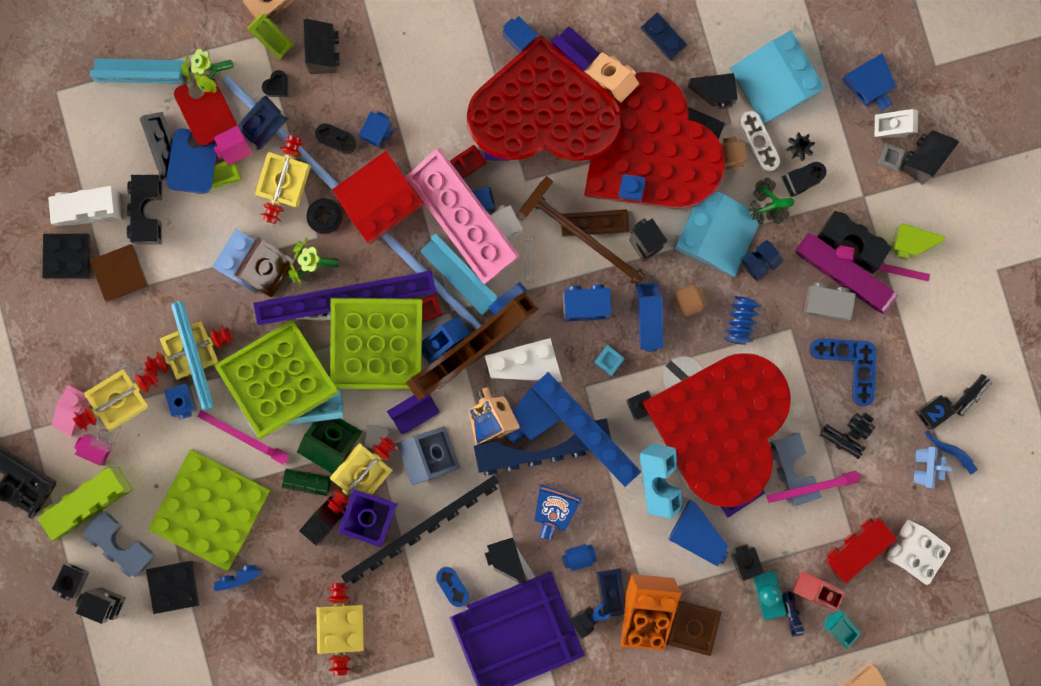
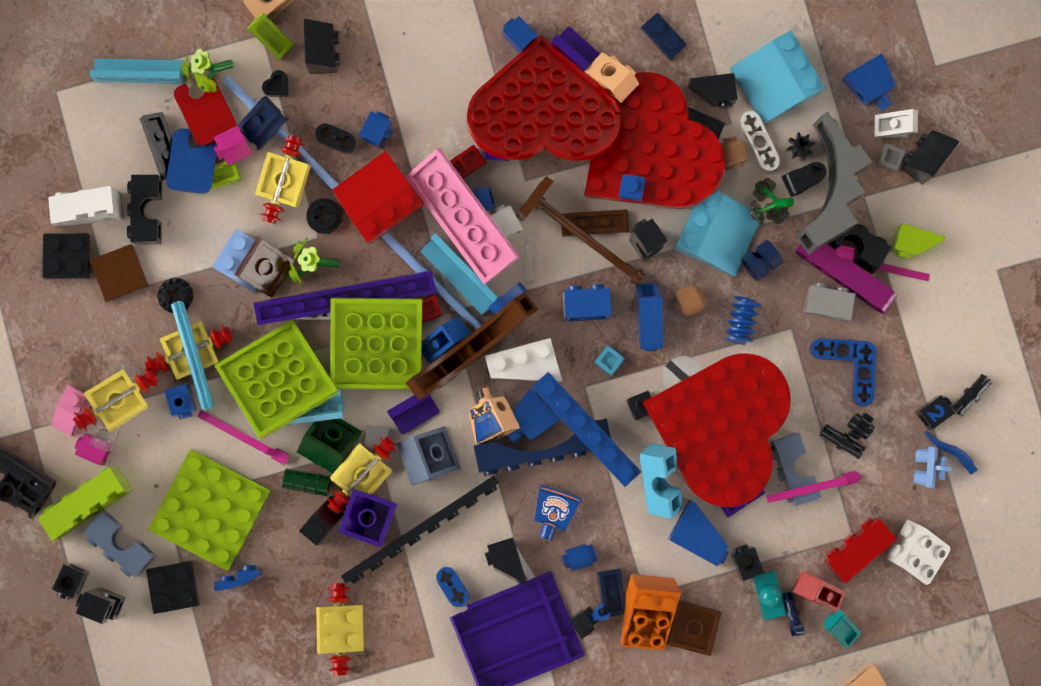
(173, 284): none -> black gear
(843, 189): none -> dark grey arch

